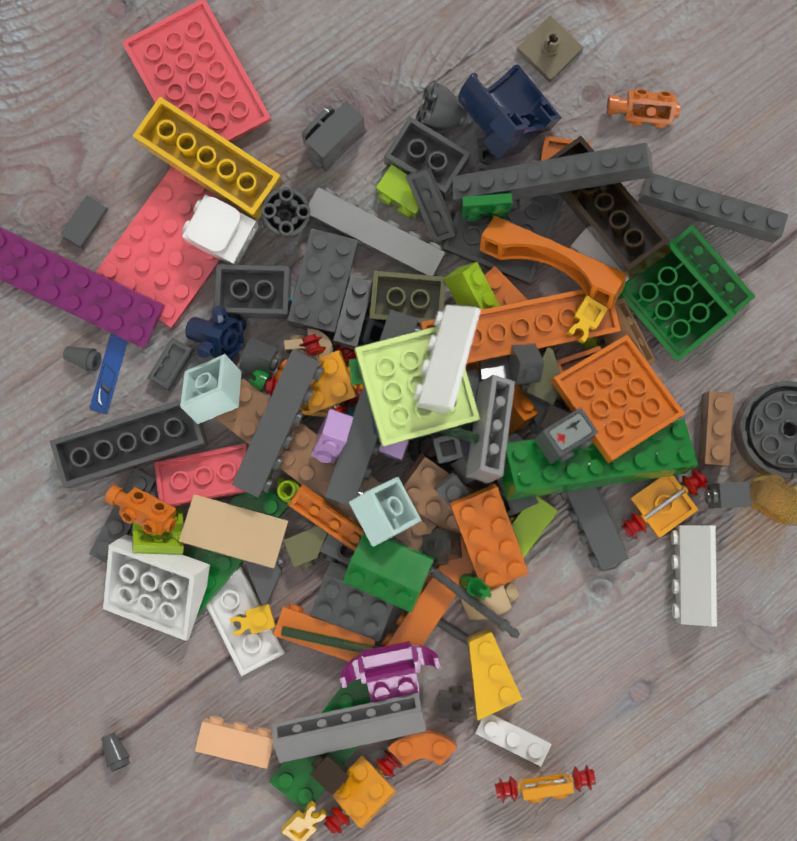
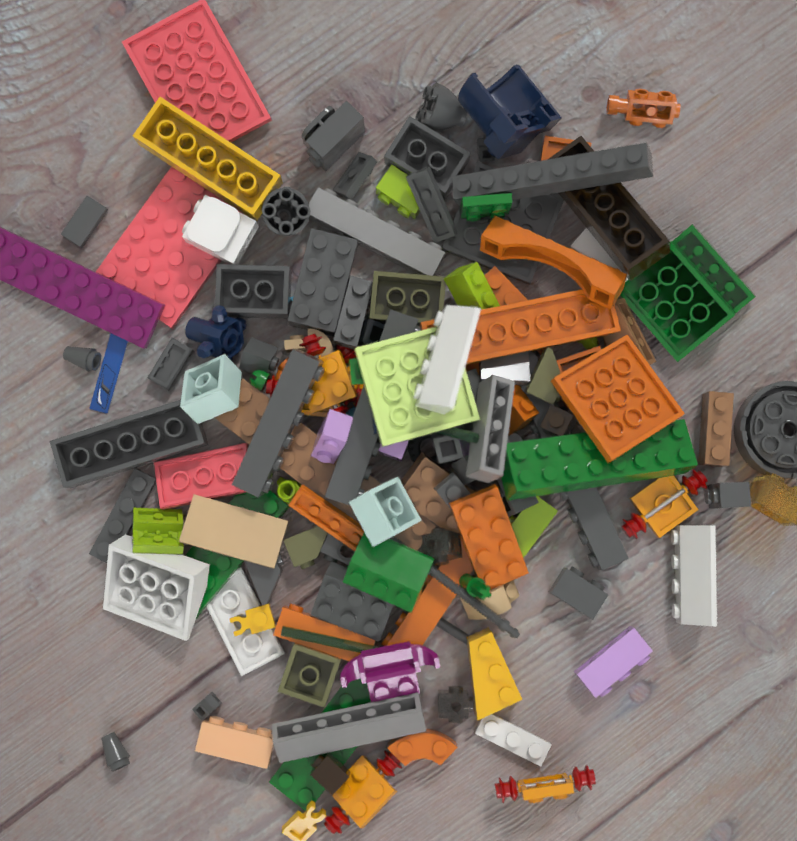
(143, 509): orange brick -> none
(206, 706): none -> dark grey piece
(309, 675): none -> olive brick
(355, 175): none -> dark grey plate
(526, 363): dark grey brick -> none
(549, 48): dark tan tile -> none
(565, 436): brick -> none
(578, 592): none -> dark grey brick
(588, 317): yellow plate -> none
(613, 662): none -> lavender brick
(713, 208): dark grey brick -> none

